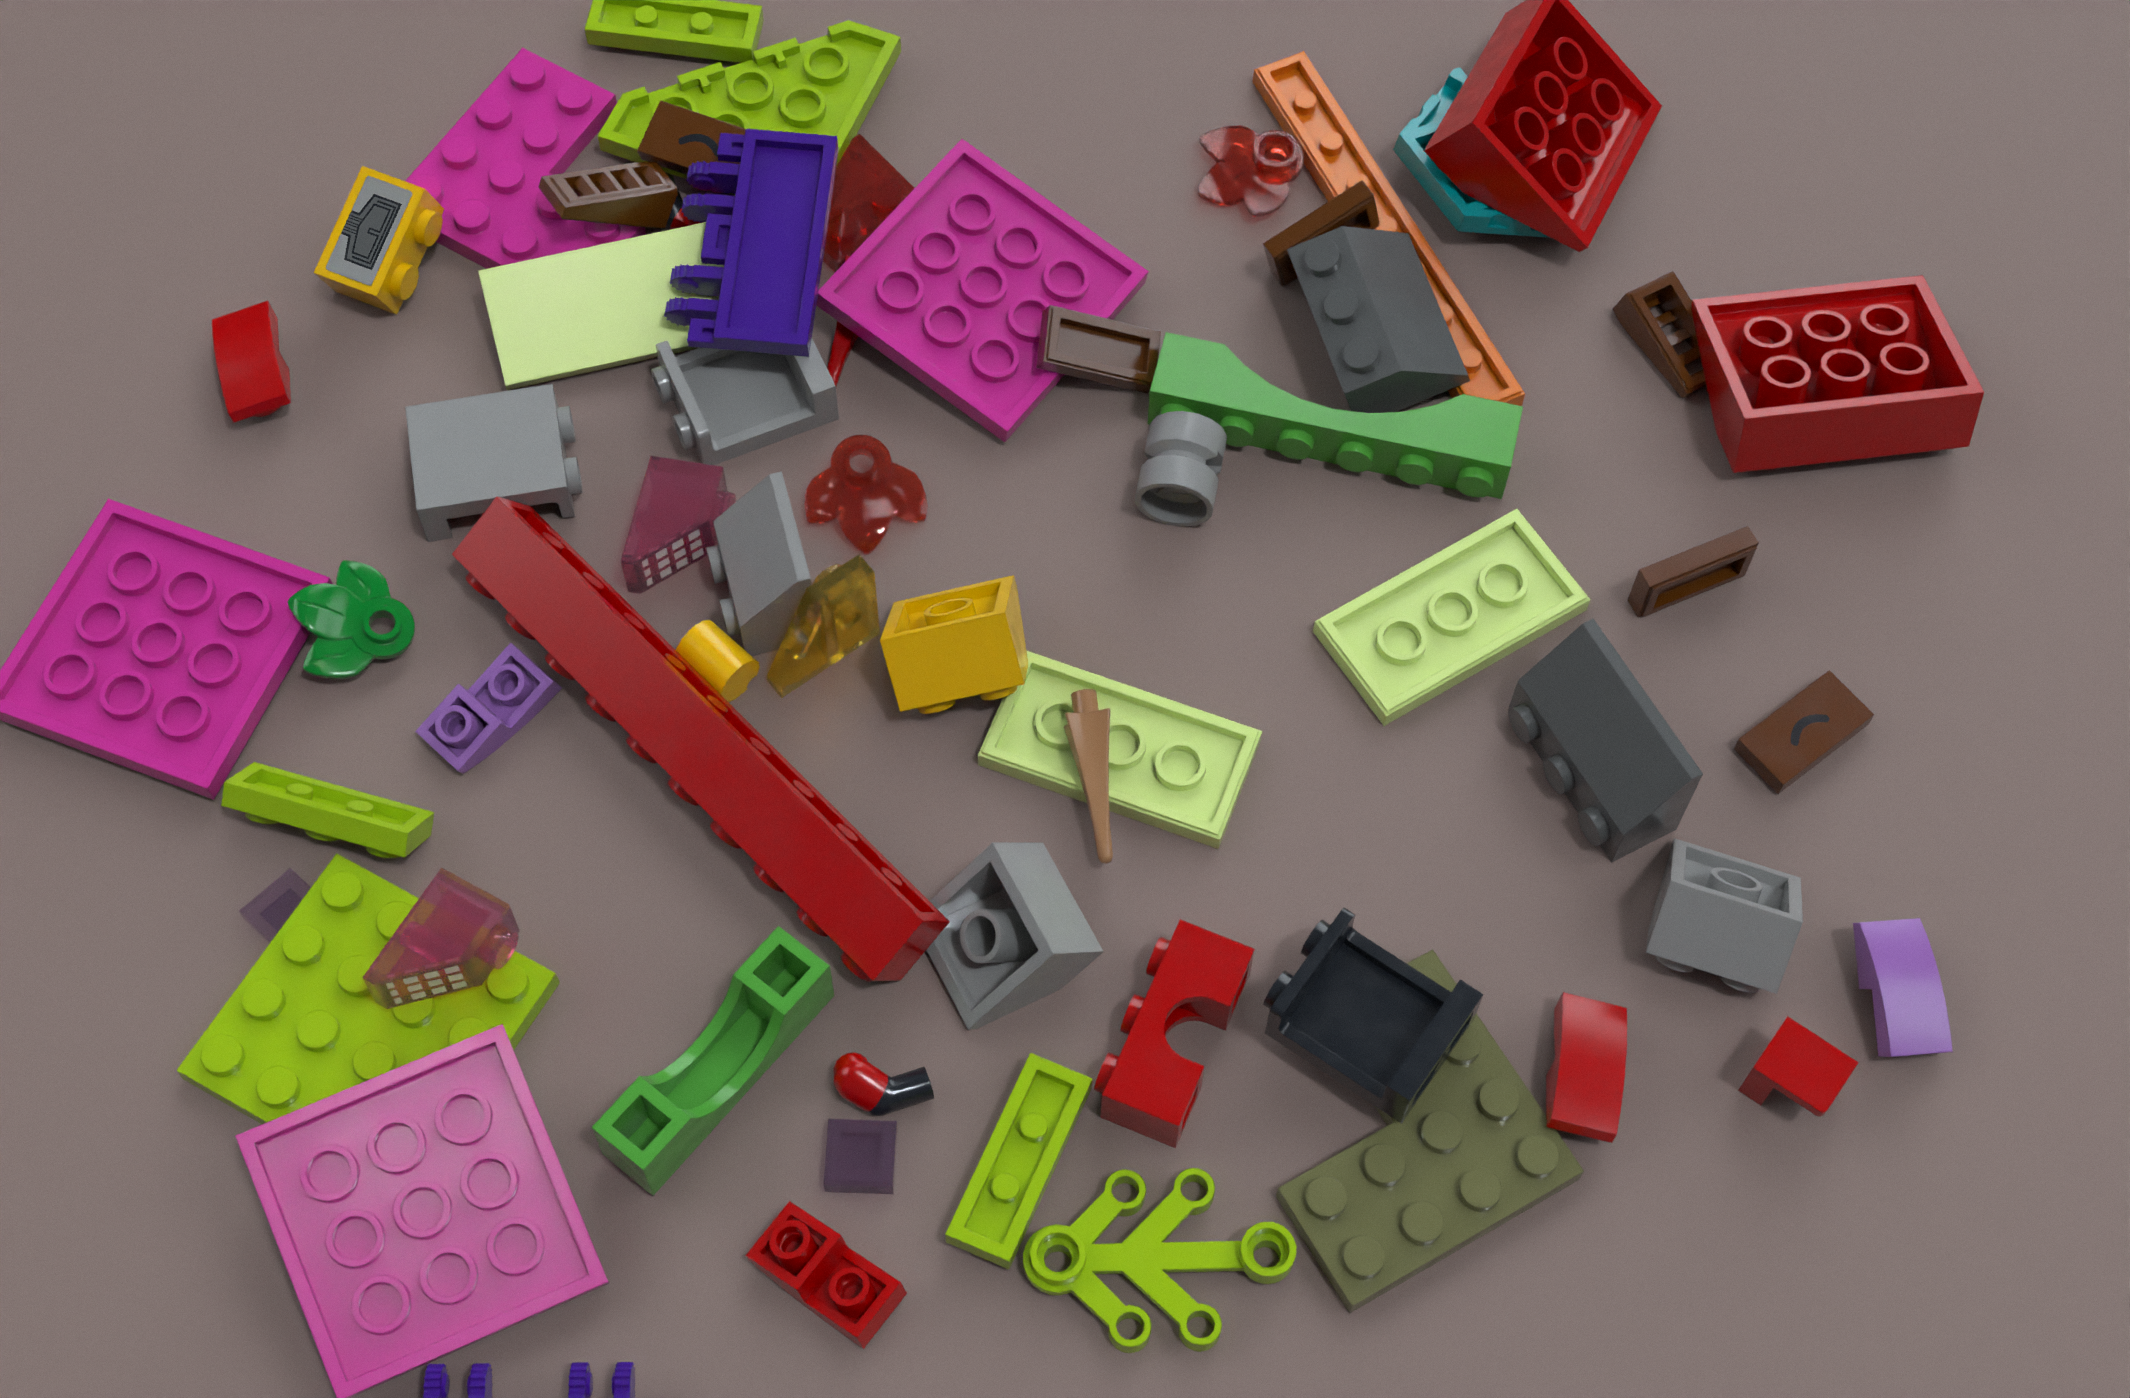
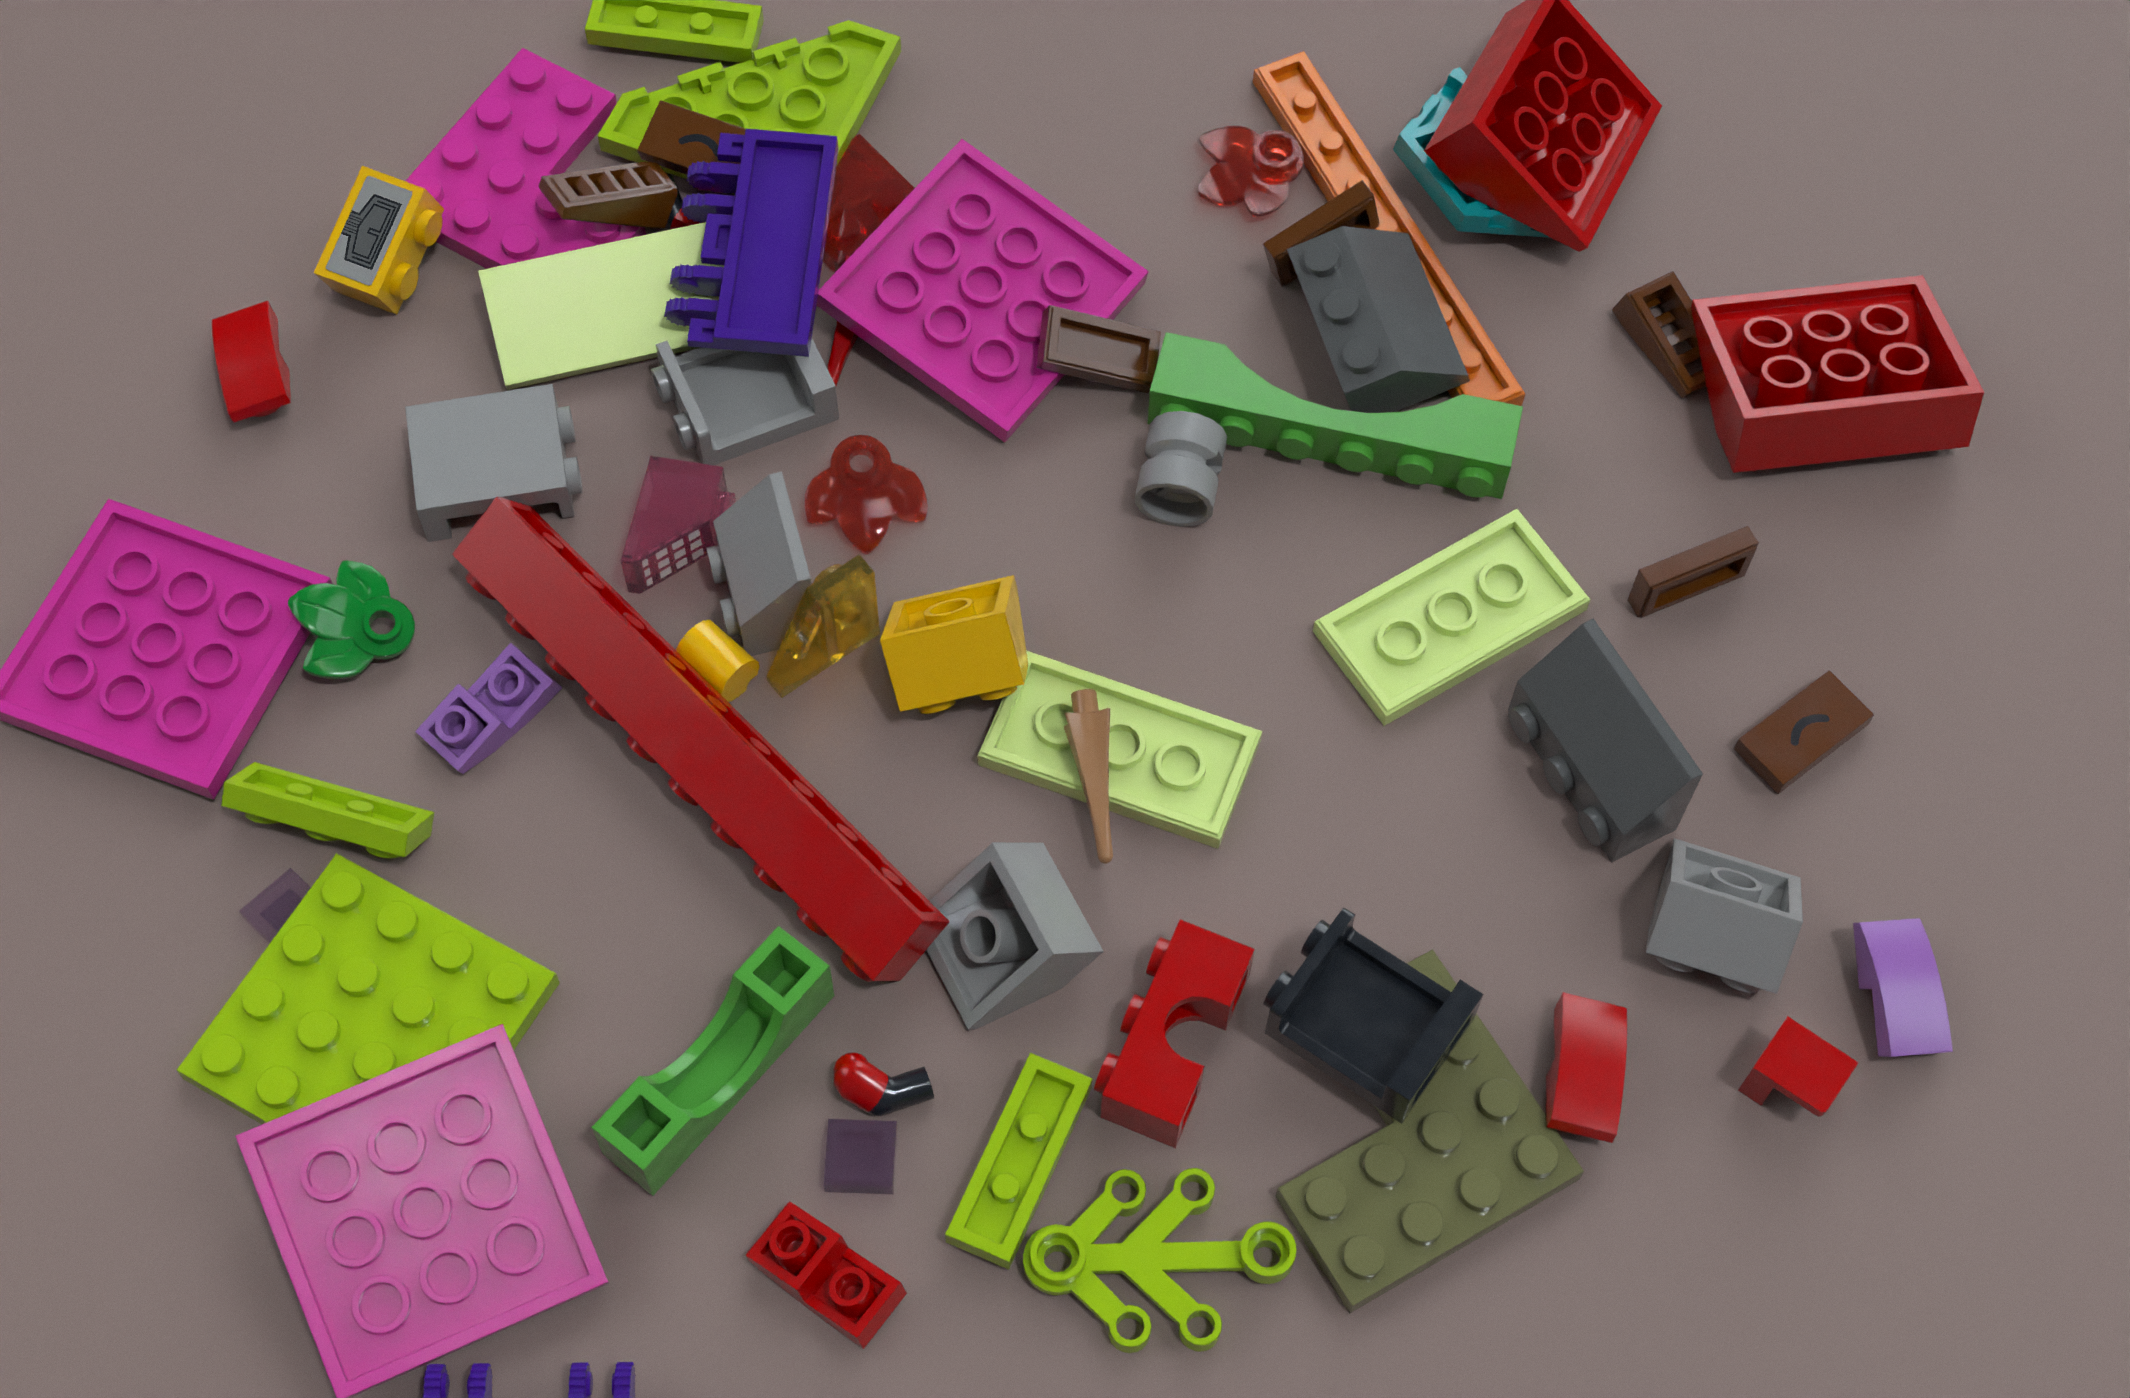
(443, 944): clear pink slope -> none

